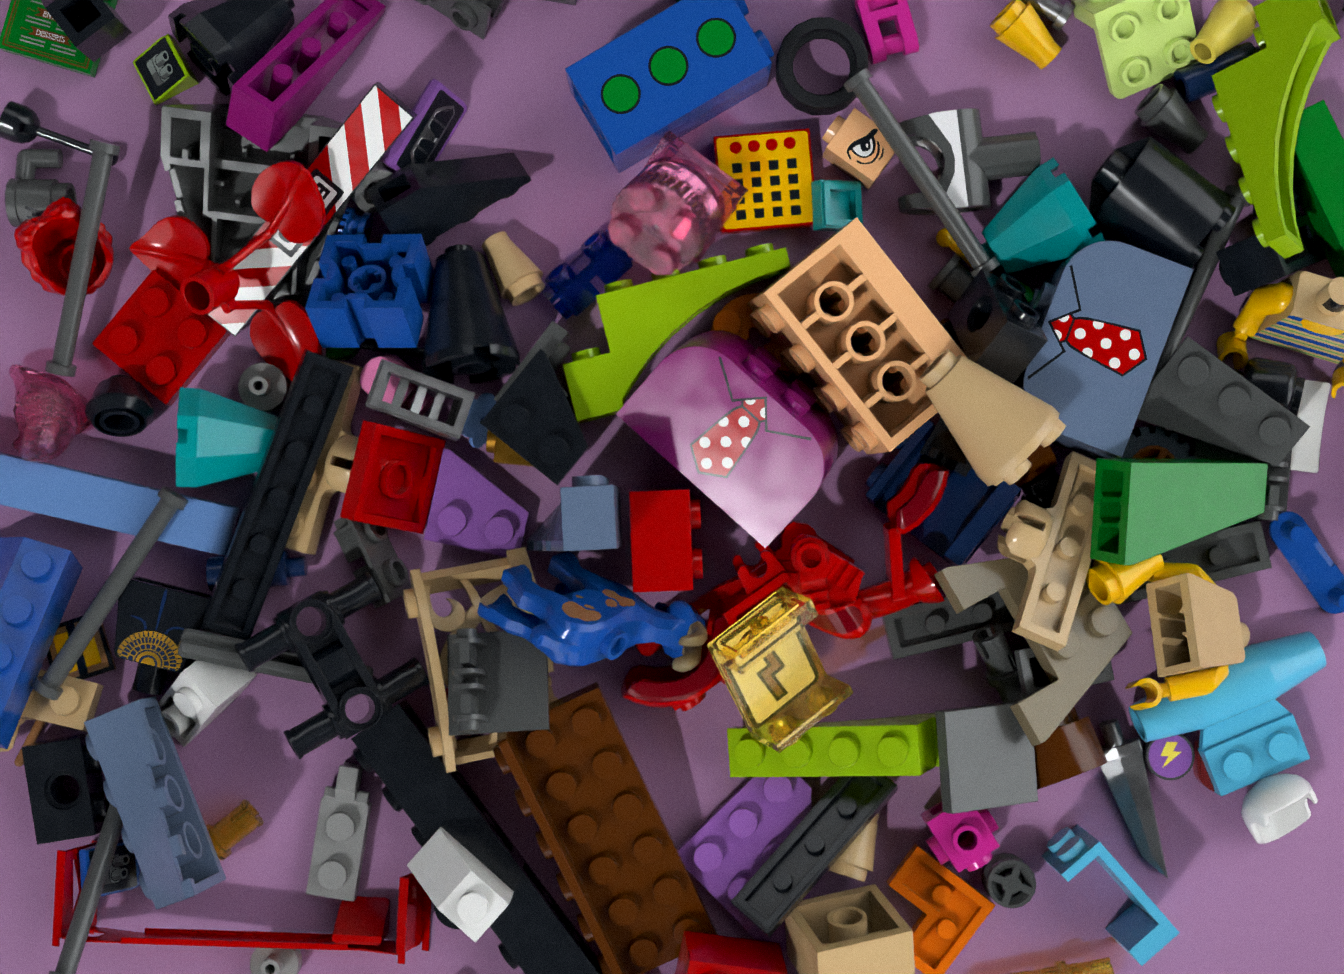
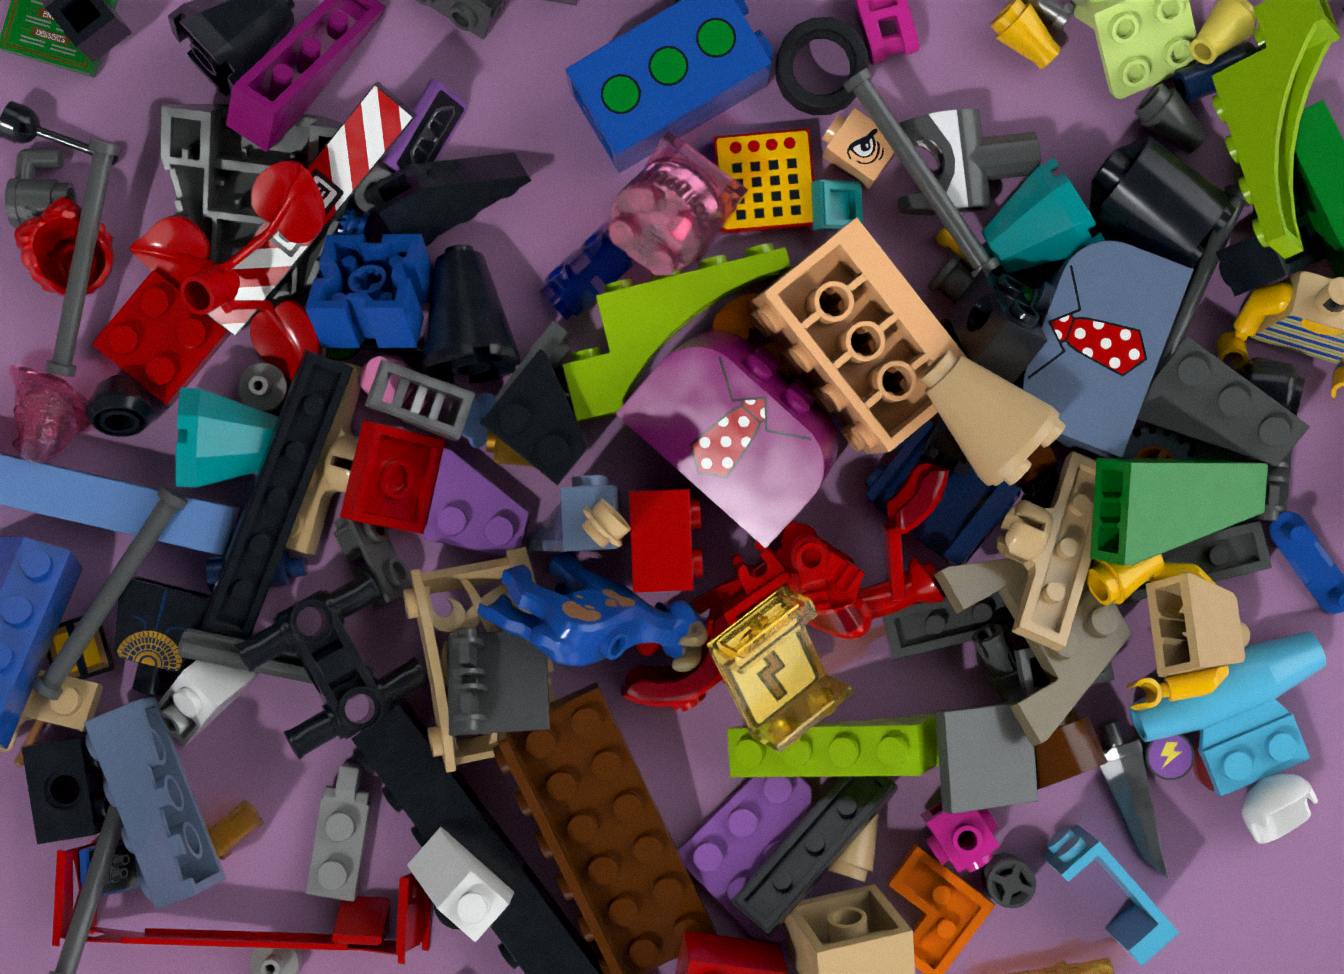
(164, 70): slope -> none
(513, 271): tan cone -> none
(604, 524): none -> tan plate
(1312, 411): white sticker -> none

